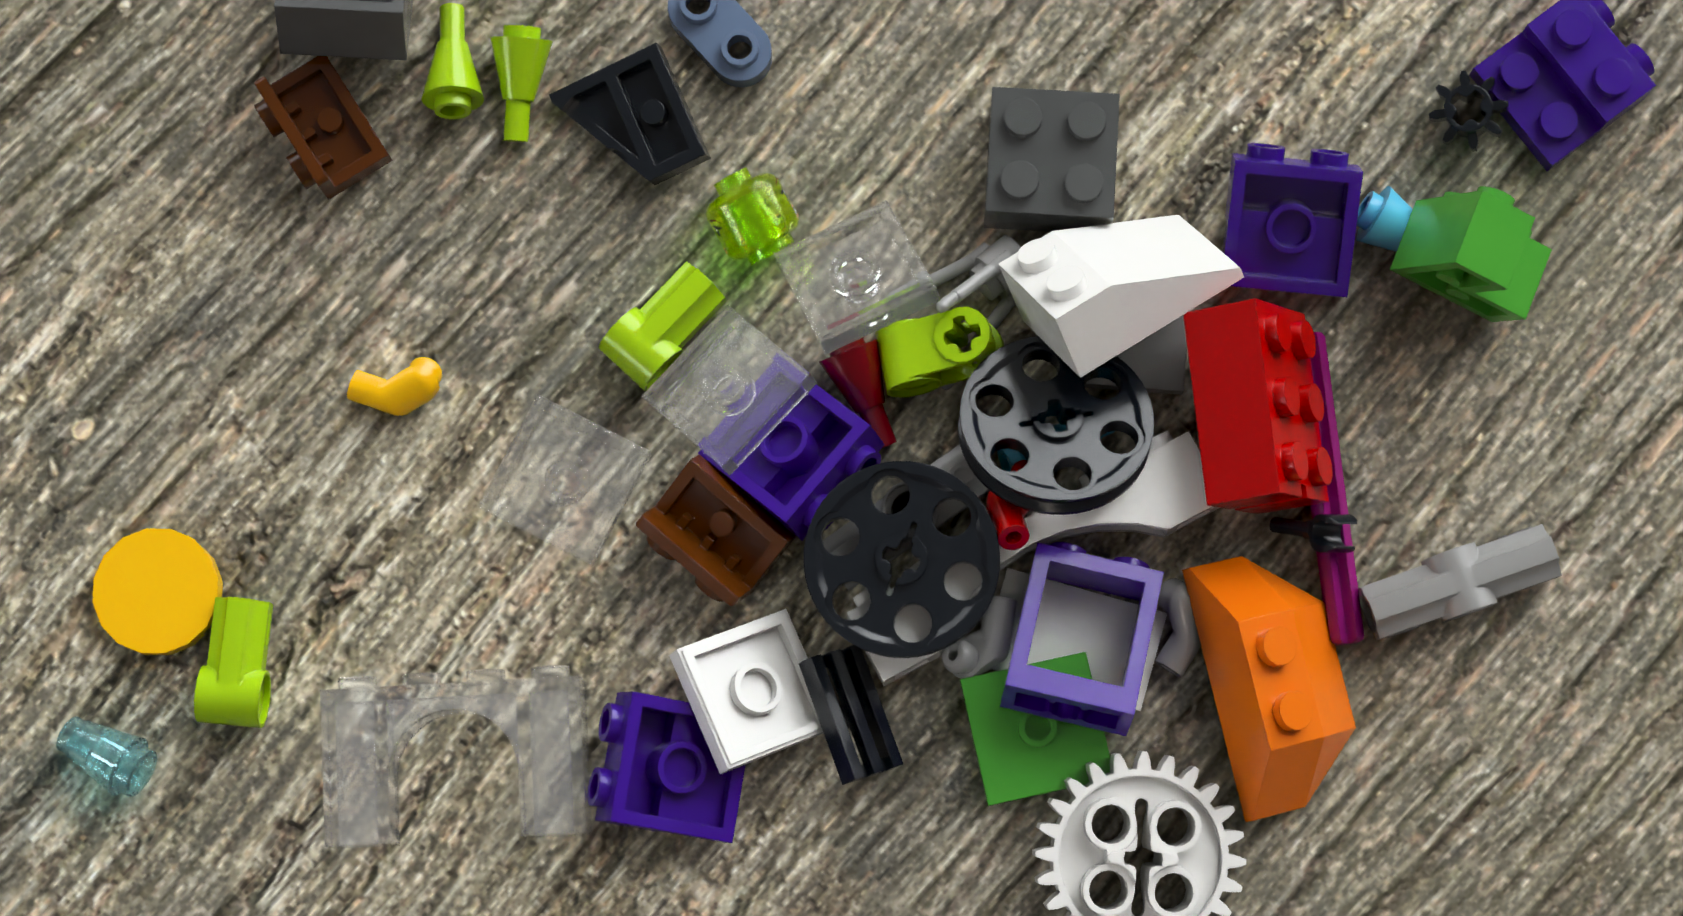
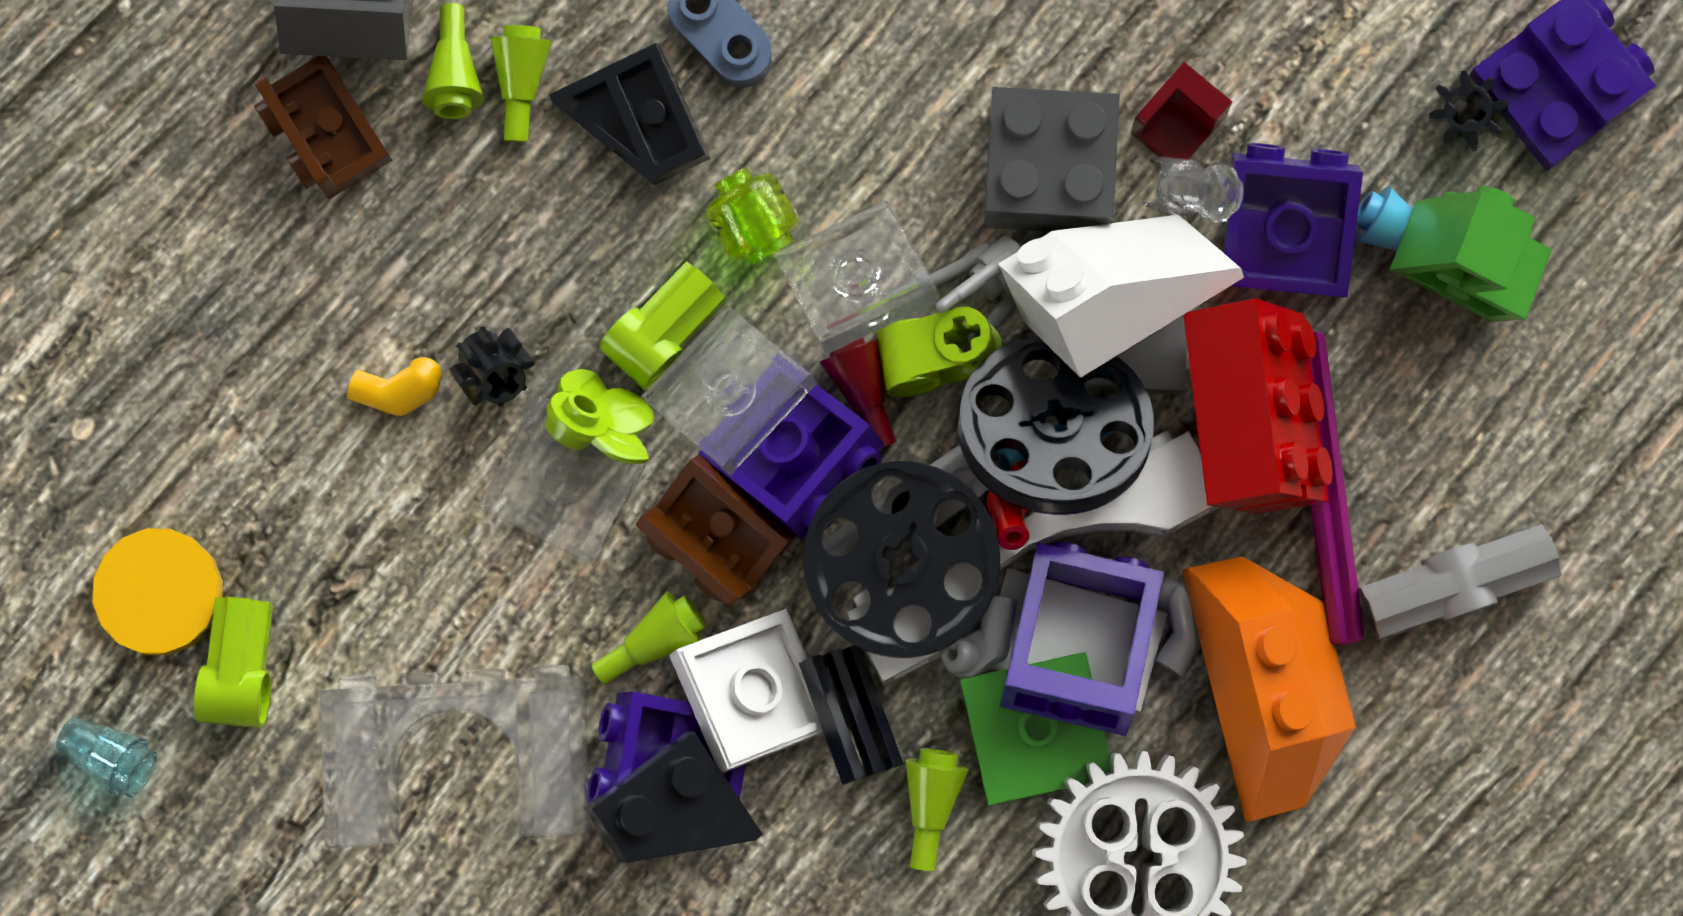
(491, 366): none -> black gear
(589, 414): none -> lime plate
(660, 632): none -> lime cone
(672, 806): none -> black wing
(933, 791): none -> lime cone
(1181, 115): none -> dark red panel
(1189, 188): none -> clear piece
(1322, 531): black hand -> none

